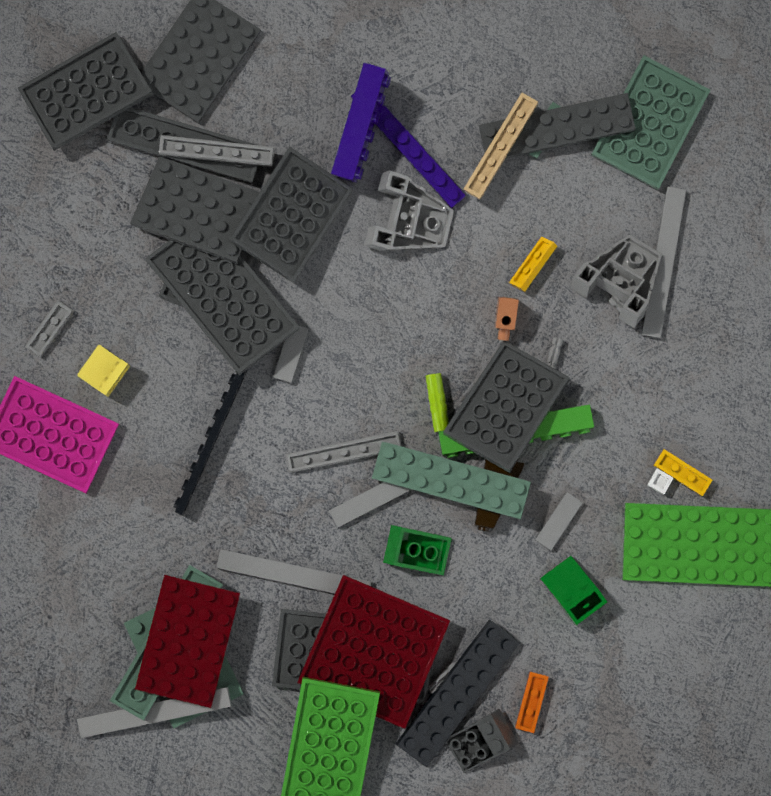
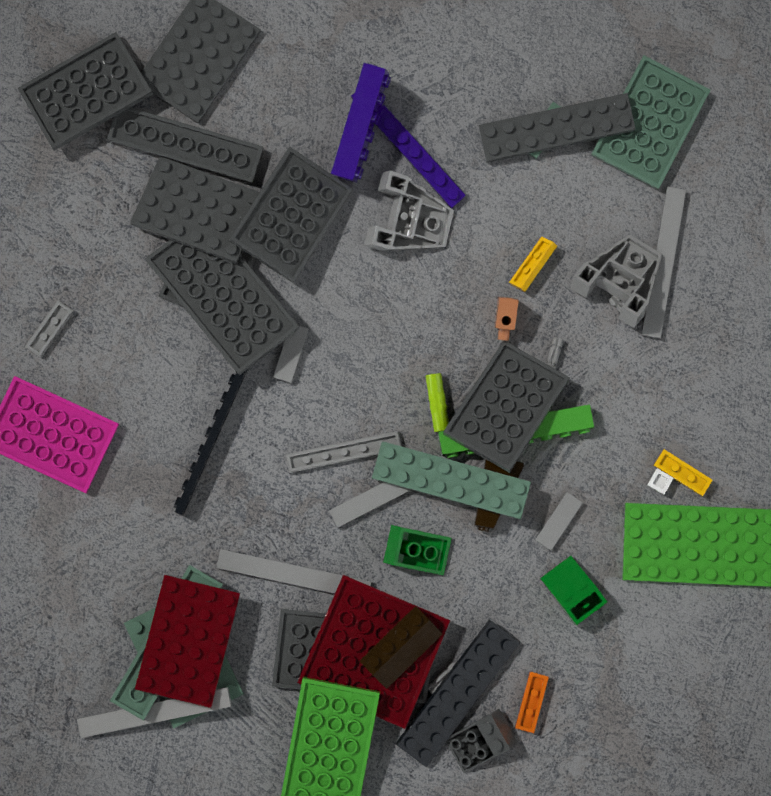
(103, 370): light yellow bracket -> none
(216, 151): light grey tile -> none
(400, 647): none -> dark brown slope
(500, 146): tan plate -> none

